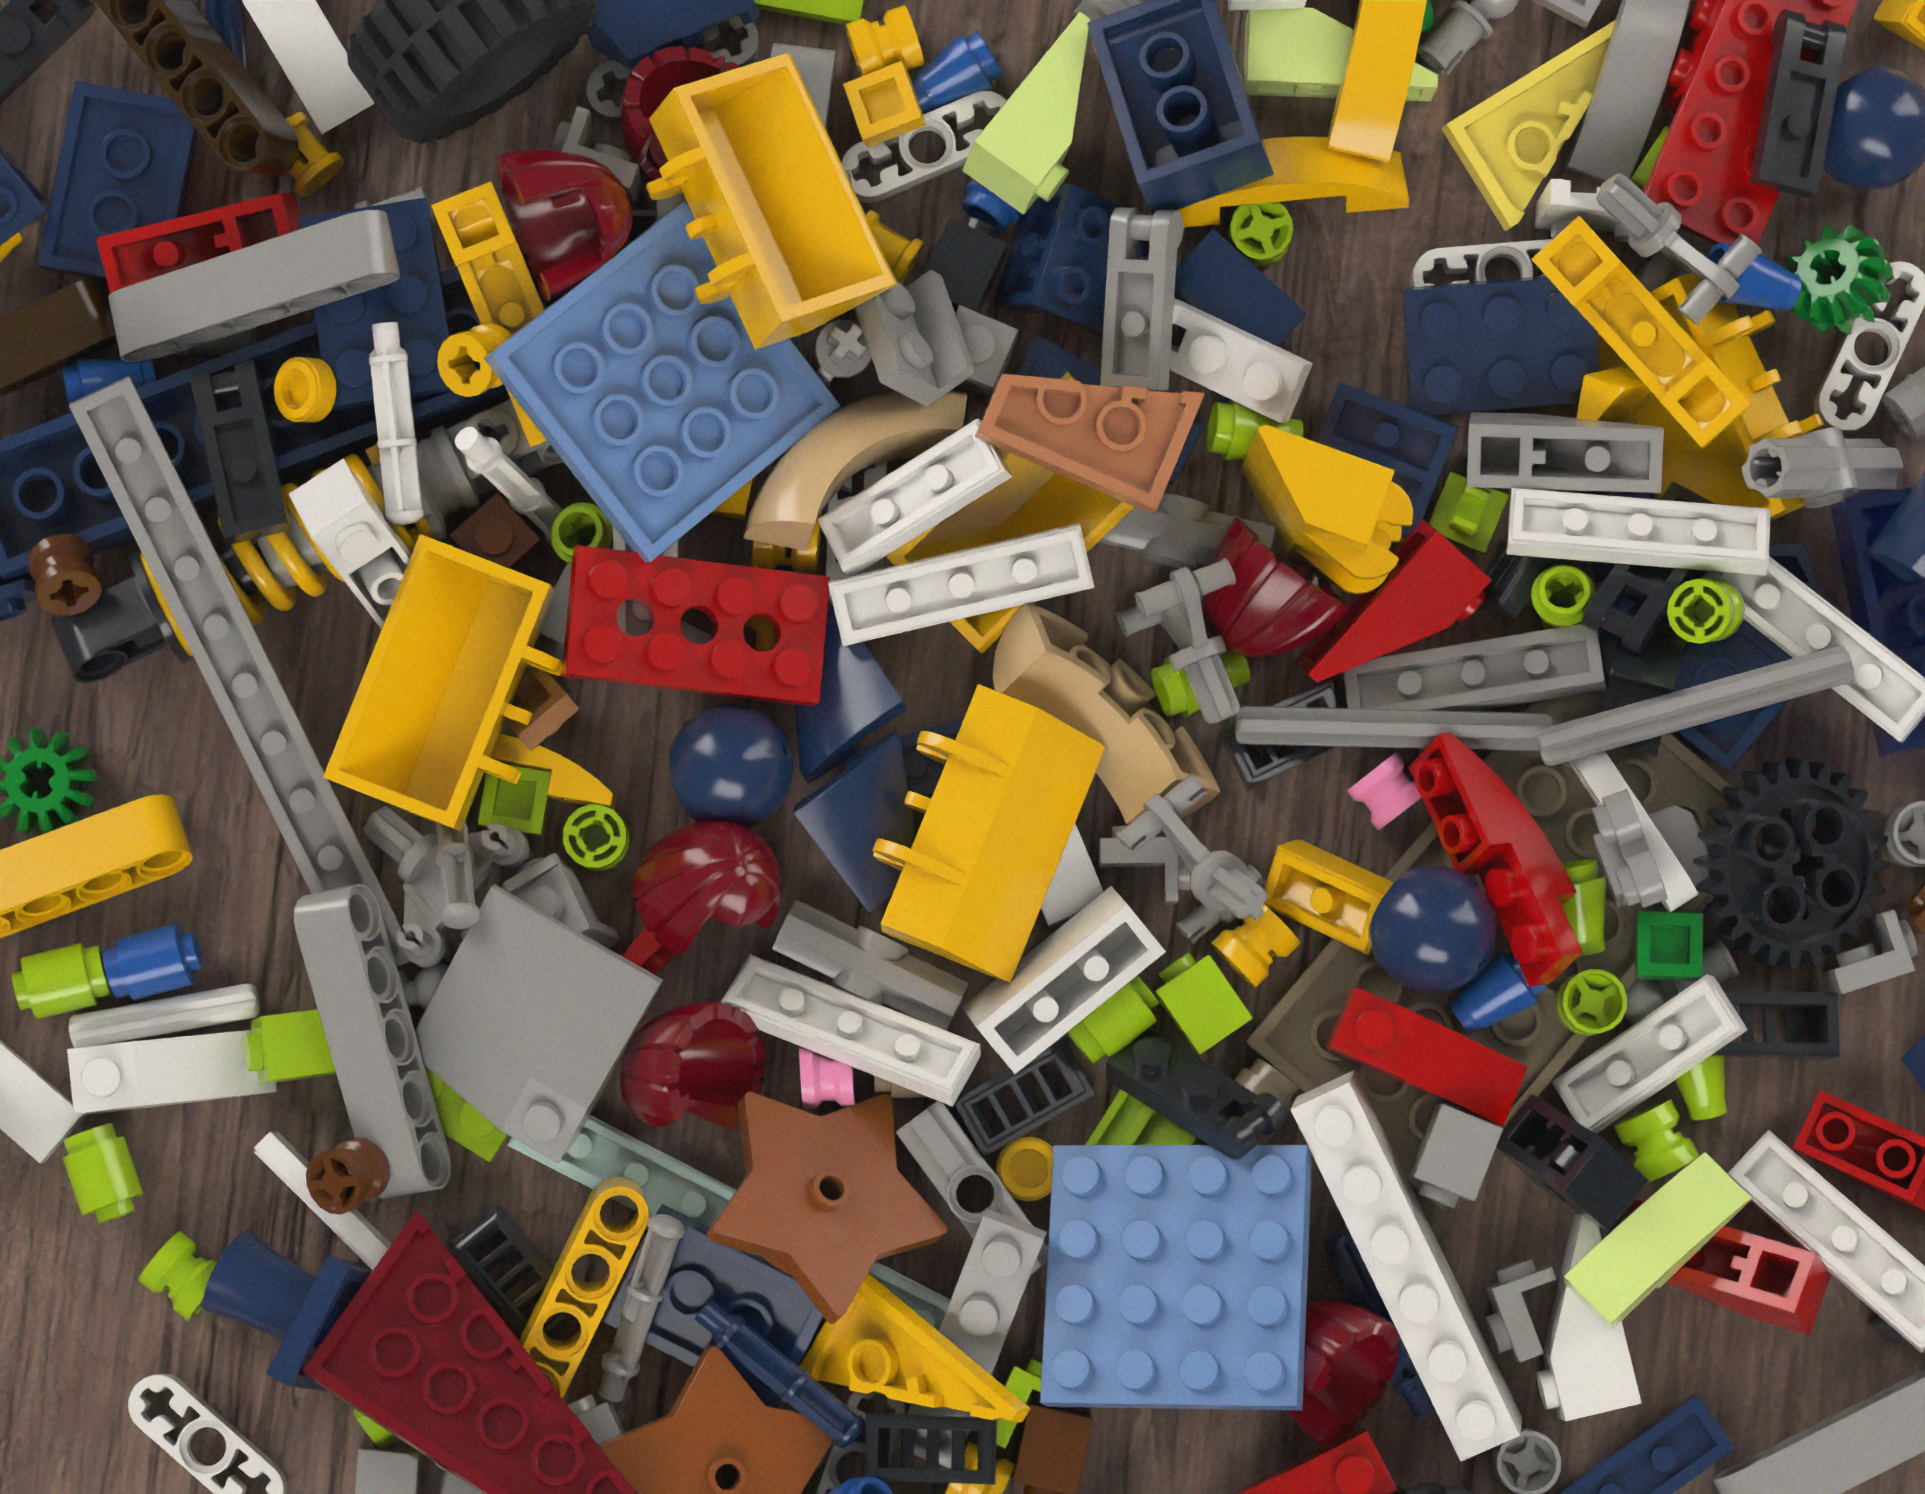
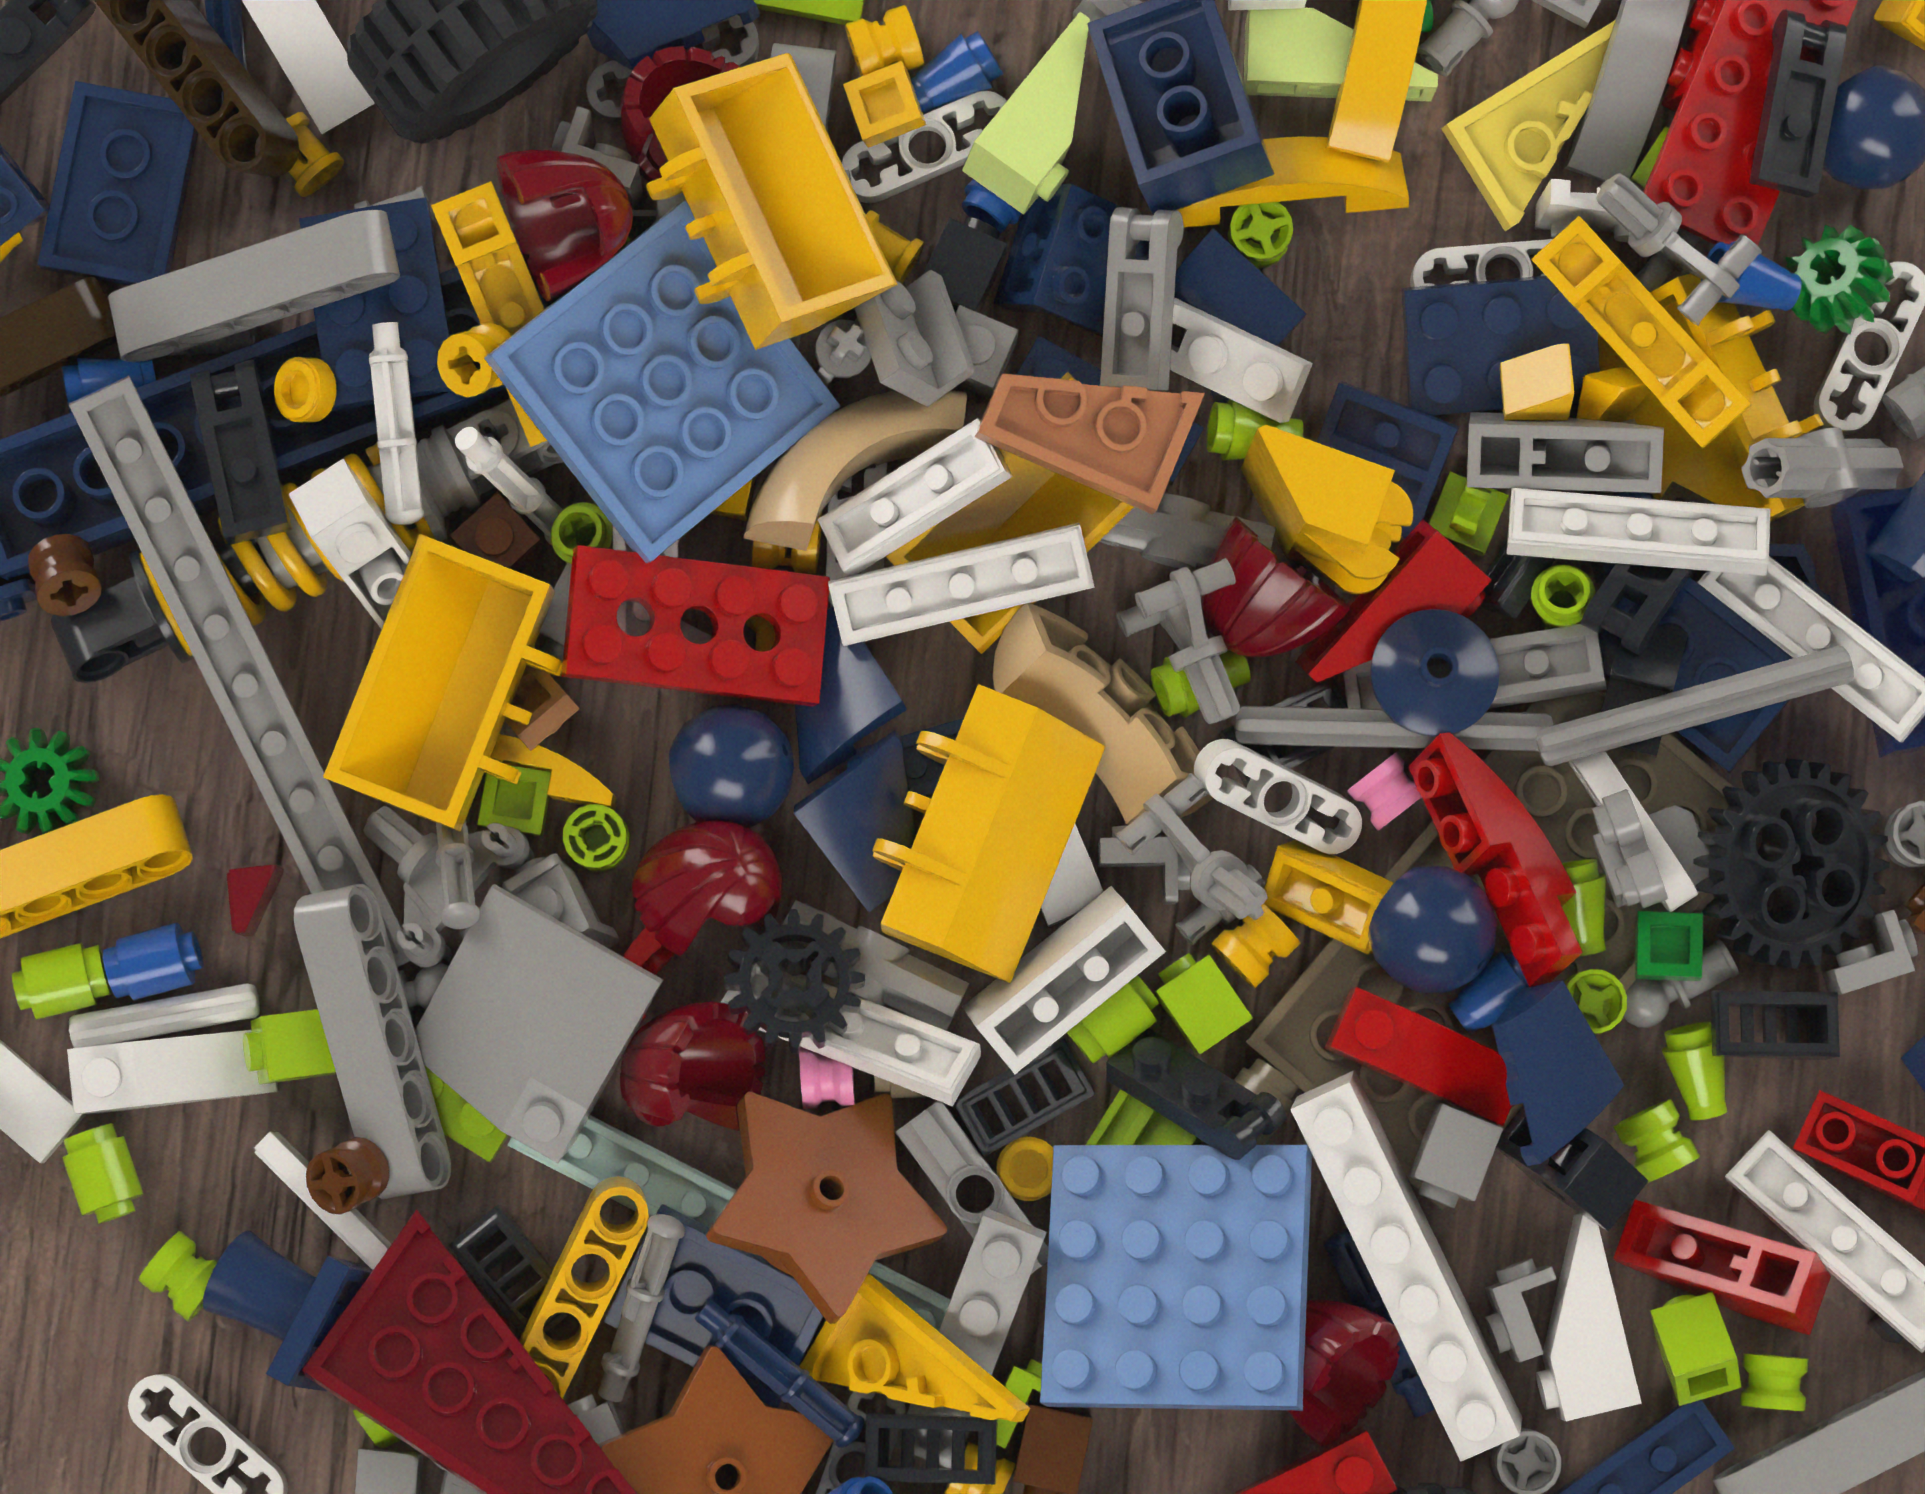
(191, 239): red slope -> none
(250, 894): none -> dark red slope
(814, 1001): none -> black gear
(1293, 817): none -> white beam
(1416, 697): none -> dark blue dish
(1538, 385): none -> yellow slope
(1553, 1067): none -> dark blue slope
(1650, 1055): white tile -> none
(1656, 1240): yellowish green slope -> none
(1695, 1348): none -> lime brick
(1719, 610): lime wheel -> none
(1774, 1382): none -> lime wheel

